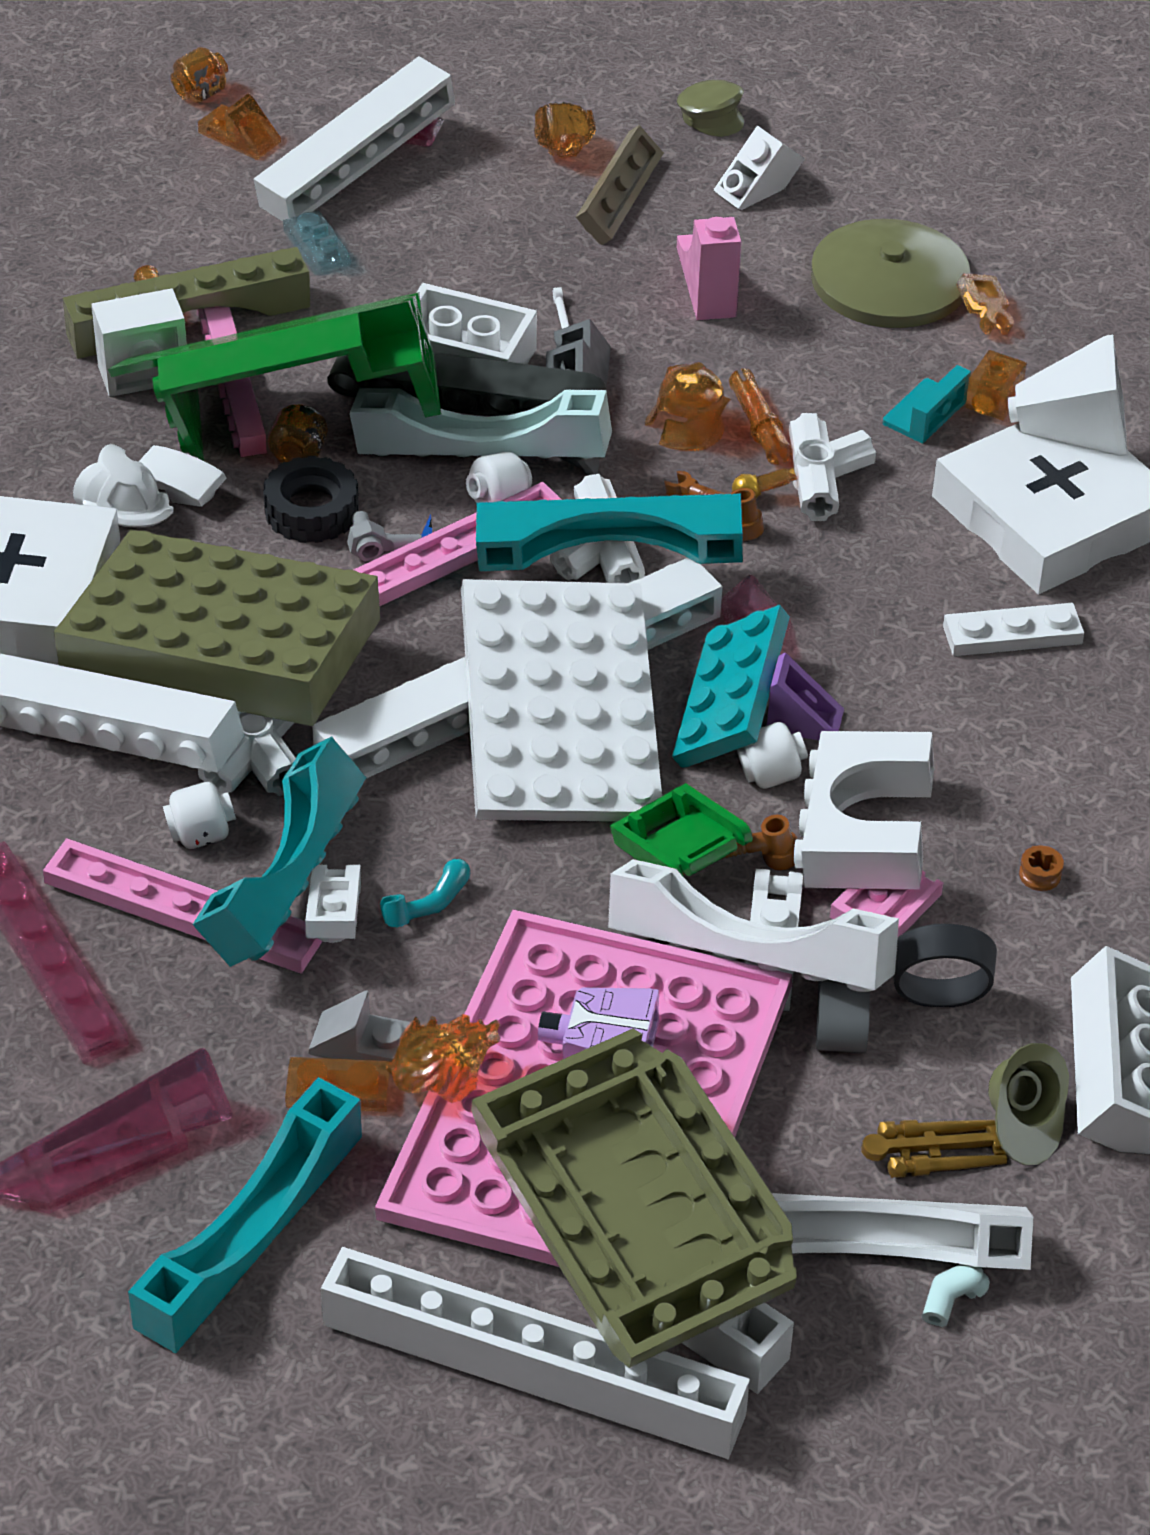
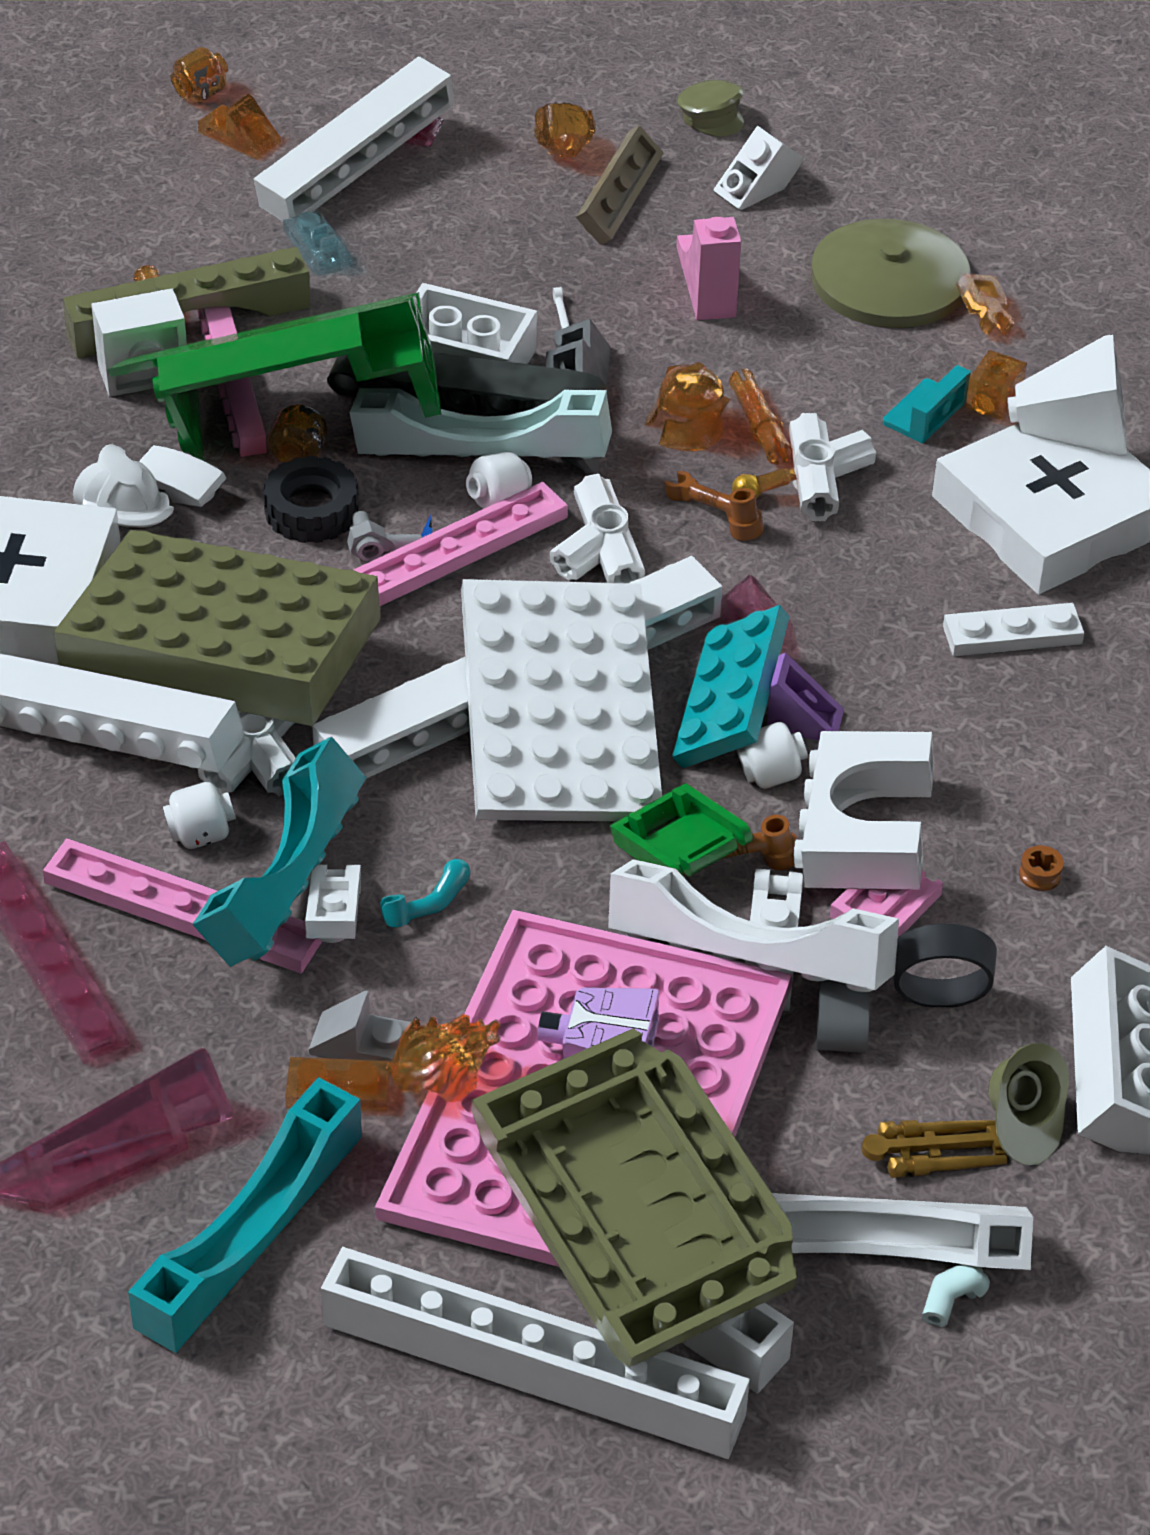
(522, 532): teal arch -> none

